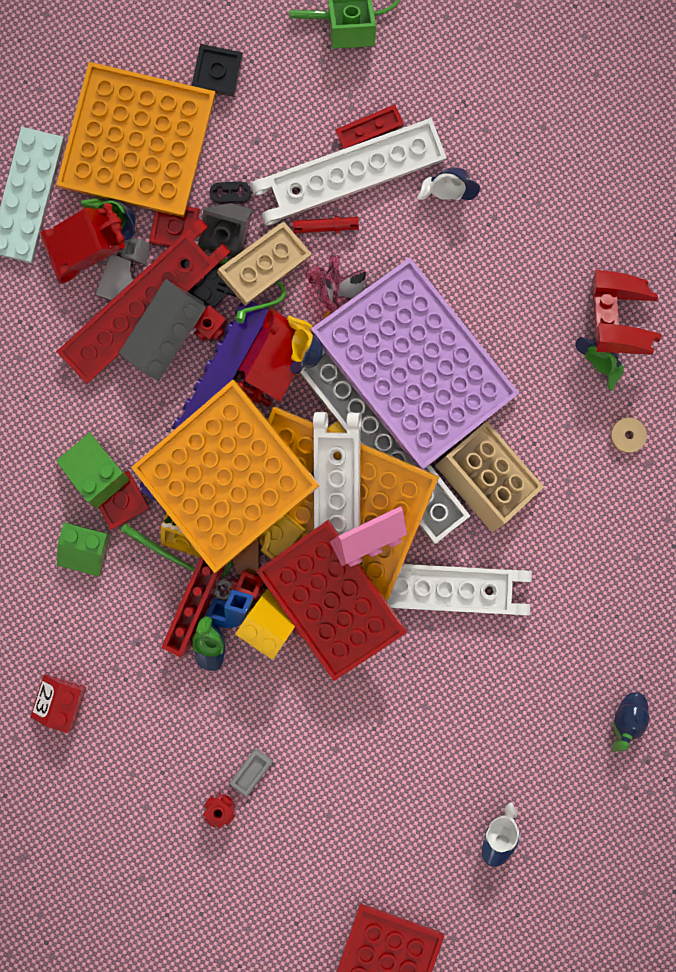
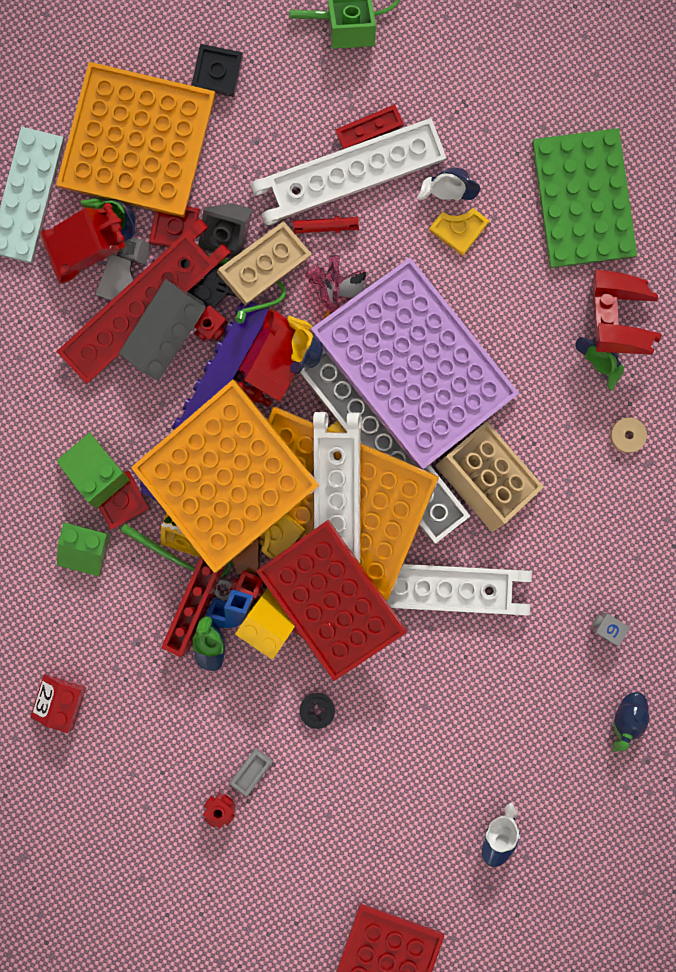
(230, 187): black beam -> none
(312, 720): none -> black gear
(370, 537): bright pink slope -> none
(459, 231): none -> yellow tile
(584, 198): none -> bright green plate
(610, 628): none -> light grey brick

